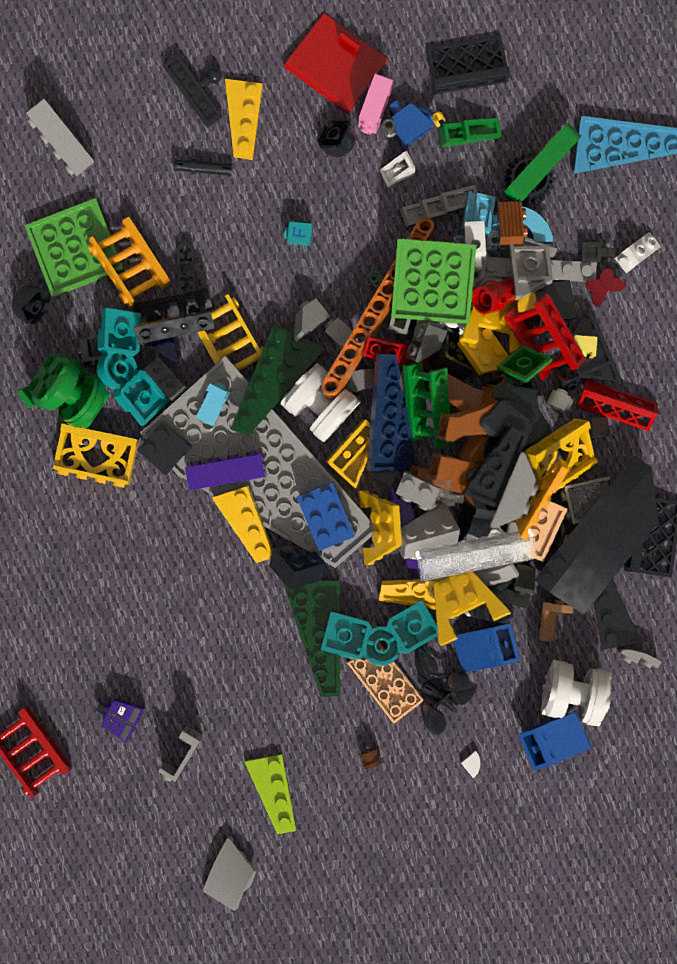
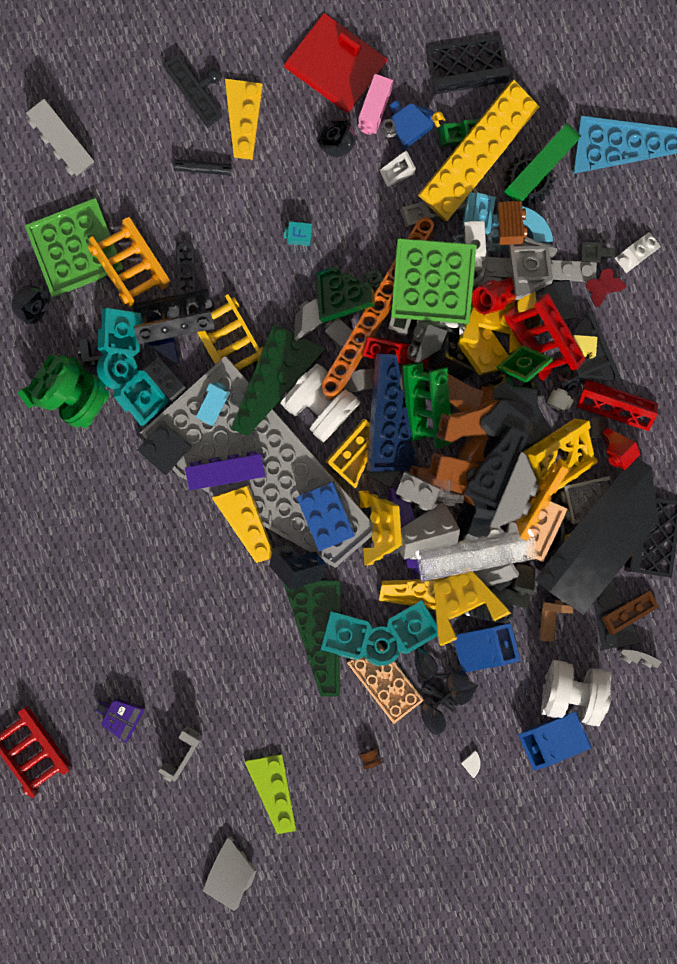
(77, 435): yellow fence -> none
(341, 294): none -> dark green plate
(478, 150): none -> yellow plate
(621, 450): none -> red arch
(630, 612): none -> reddish brown plate

